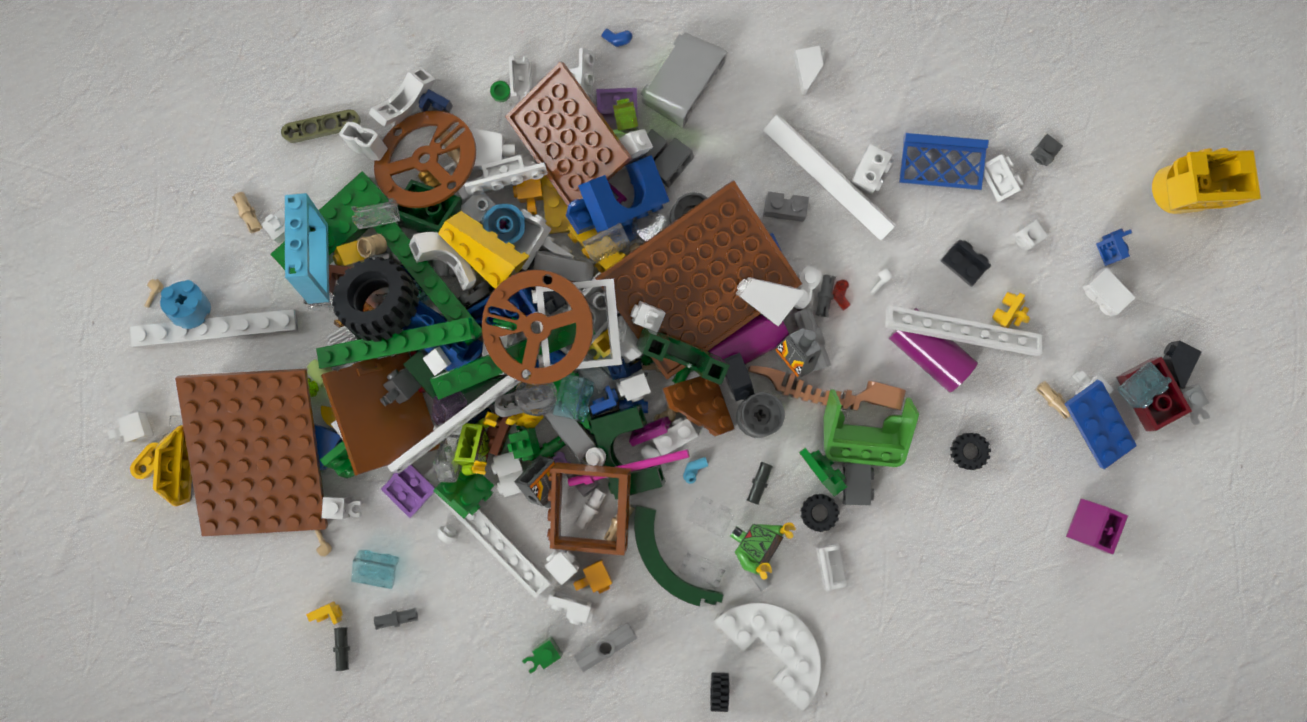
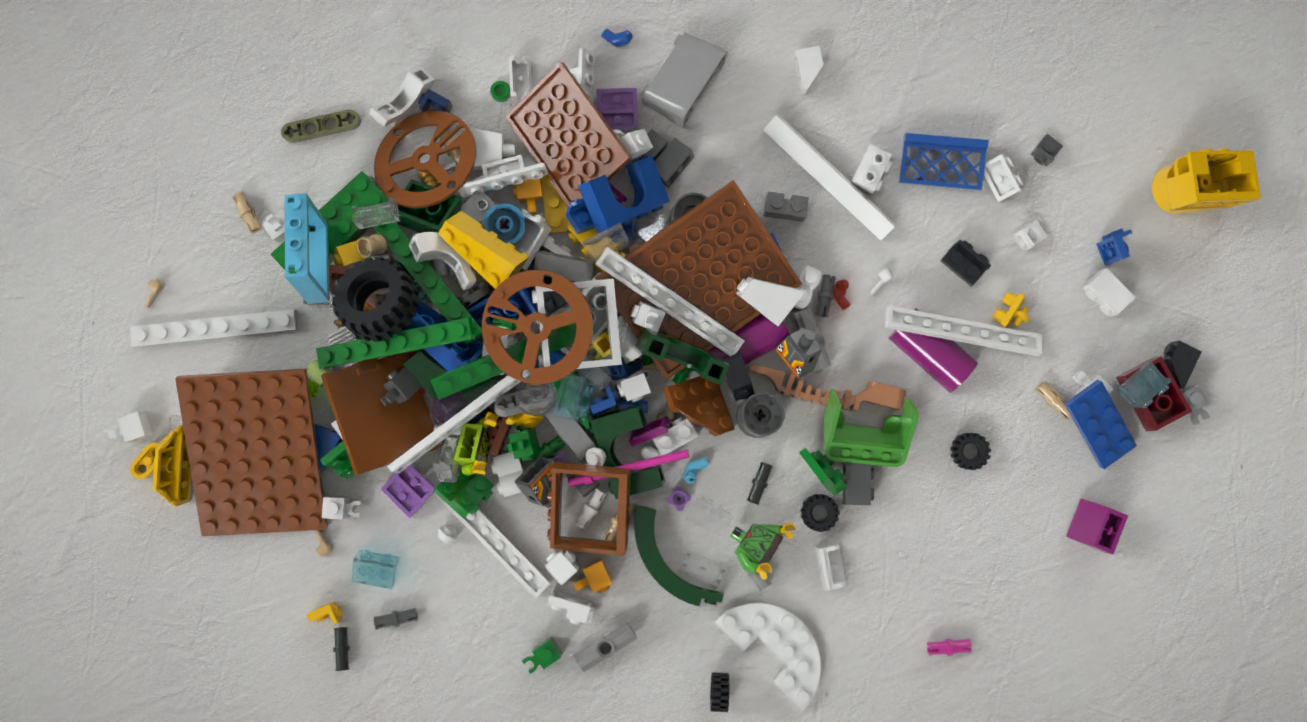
(185, 304): dark azure brick -> none
(328, 415): yellow tile -> none
(363, 141): white brick -> none
(437, 361): white tile -> none
(625, 114): clear neon green brick -> none
(669, 301): none -> white tile
(685, 497): none -> medium lavender plate
(949, 647): none -> dark pink pin

